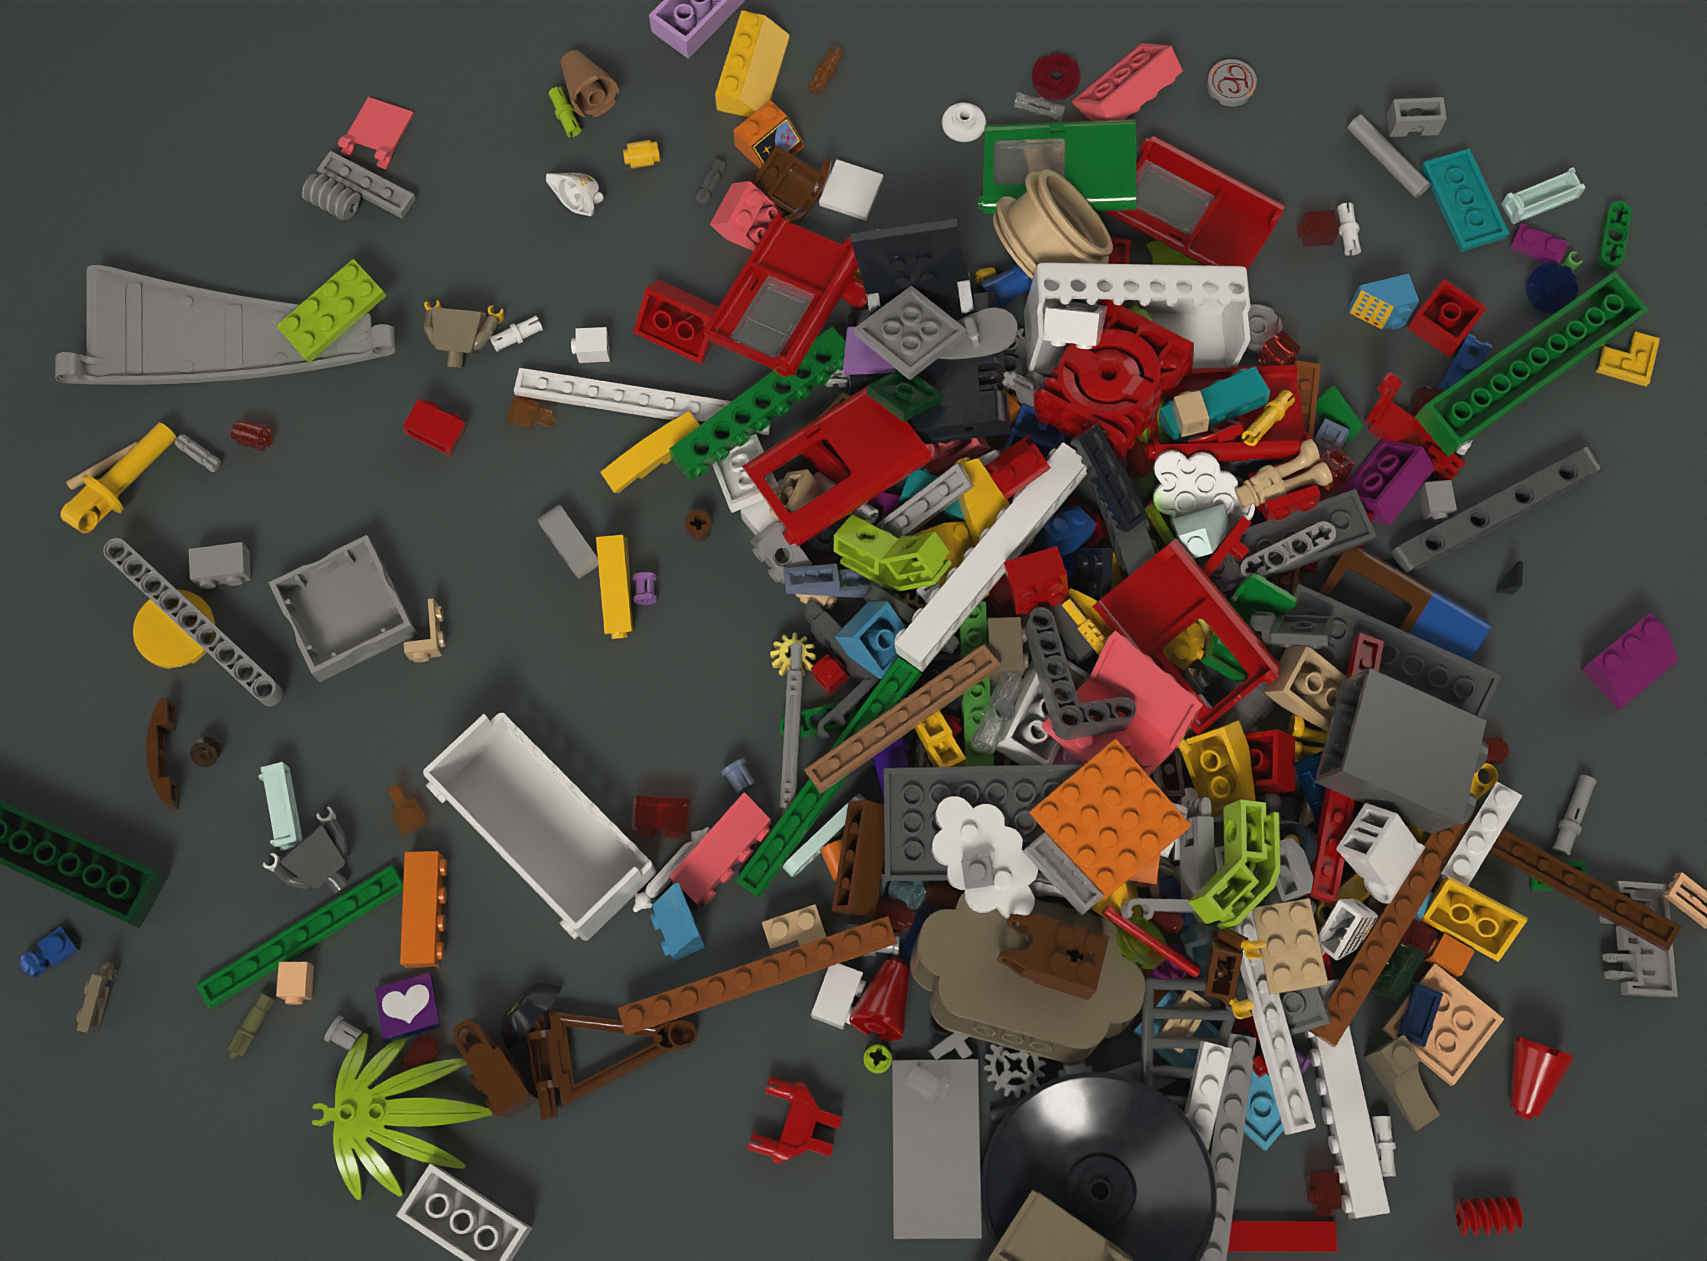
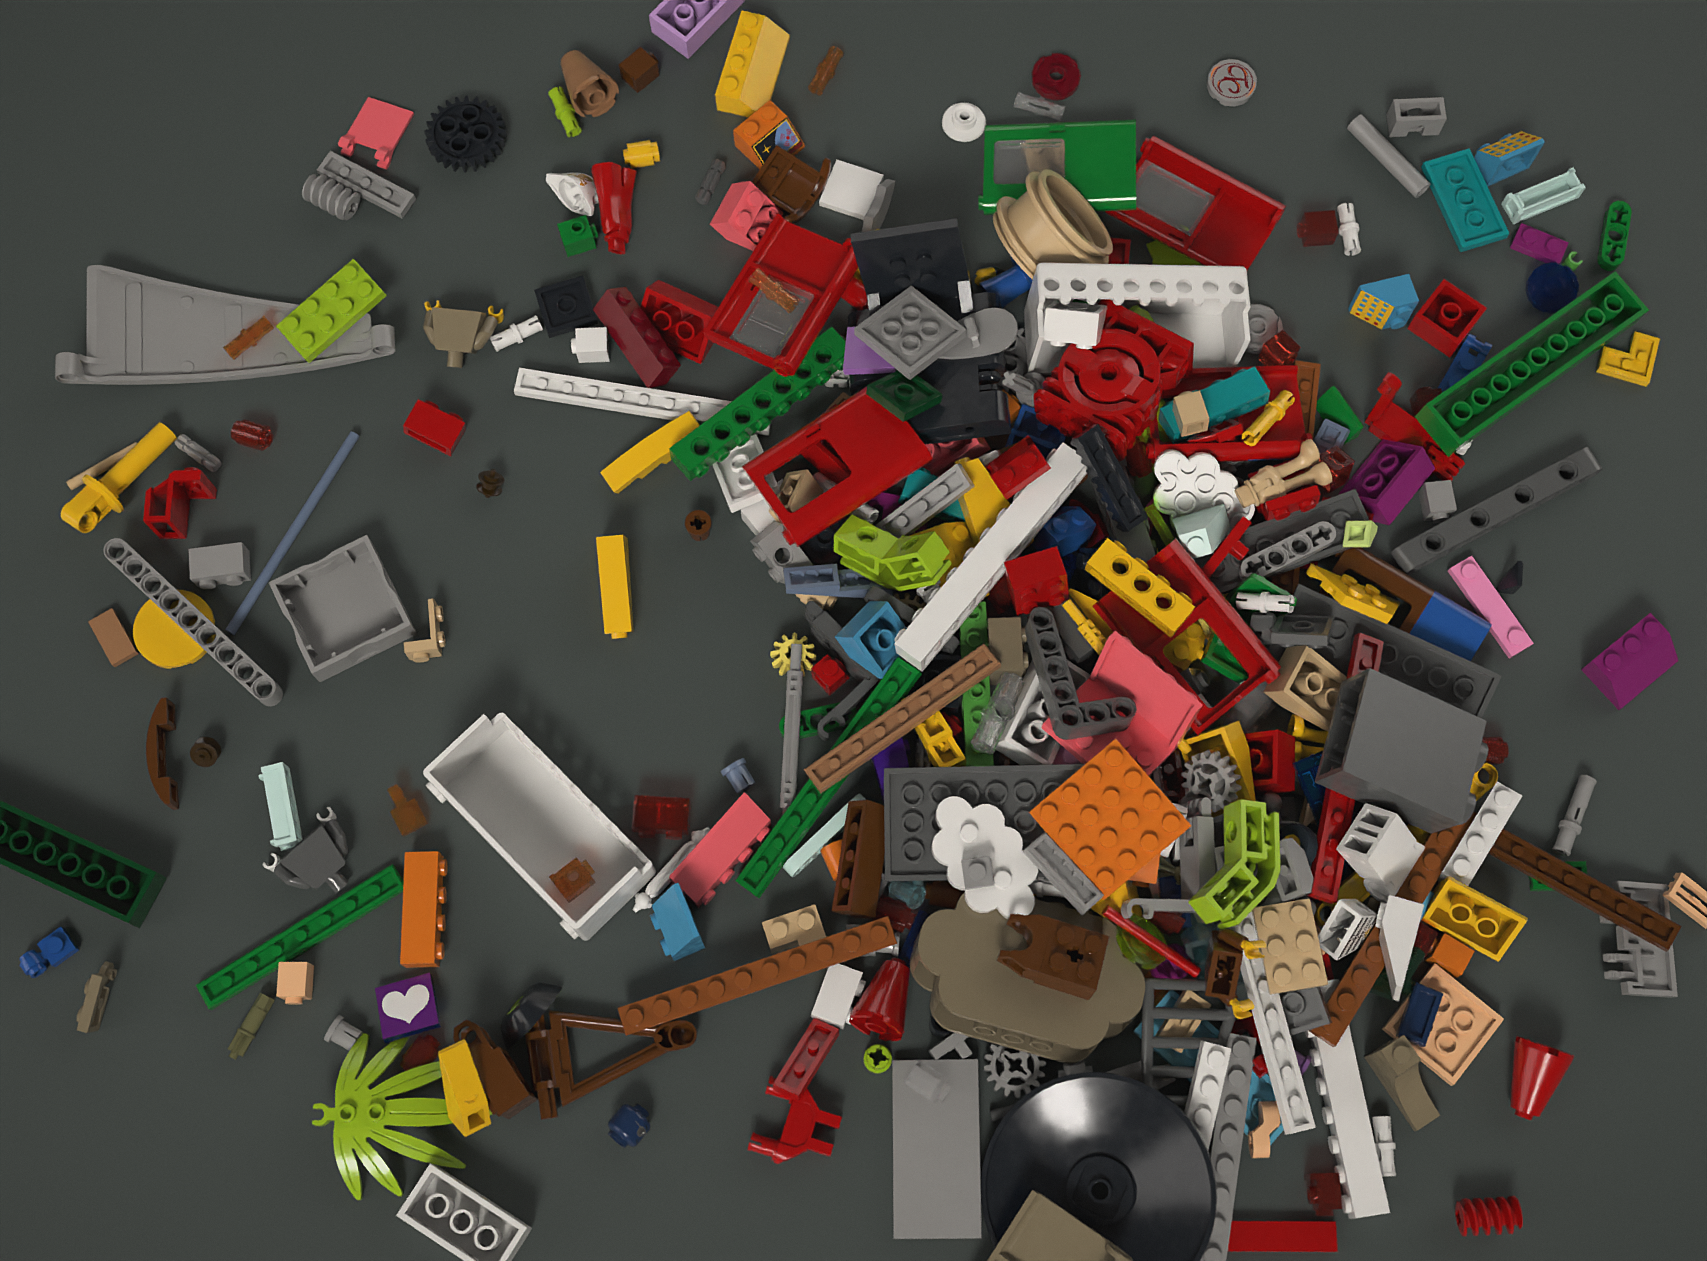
(113, 637): none -> medium nougat tile
(171, 501): none -> red piece
(248, 337): none -> clear orange pin
(292, 533): none -> sand blue piece
(463, 1089): none -> yellow slope
(465, 134): none -> black gear
(490, 483): none -> dark brown wheel
(527, 412): clear orange plate -> none
(566, 306): none -> black plate
(568, 541): light grey beam -> none
(573, 889): none -> clear orange brick
(577, 235): none -> green brick
(615, 196): none -> red piece
(629, 1125): none -> dark blue head
(636, 337): none -> dark red brick
(639, 69): none -> reddish brown brick
(644, 596): medium lavender bush -> none
(773, 290): none -> clear orange pin
(806, 1059): none -> red plate
(879, 207): none -> light grey tile
(1129, 83): coral slope -> none
(1144, 602): none -> yellow brick
(1211, 778): none -> light grey gear
(1265, 602): none -> white pin
(1268, 1121): none -> light nougat piece
(1357, 597): none -> yellow wing
(1359, 533): none -> yellowish green slope
(1398, 930): none -> white slope
(1490, 606): none -> bright pink plate
(1507, 156): none -> dark azure slope

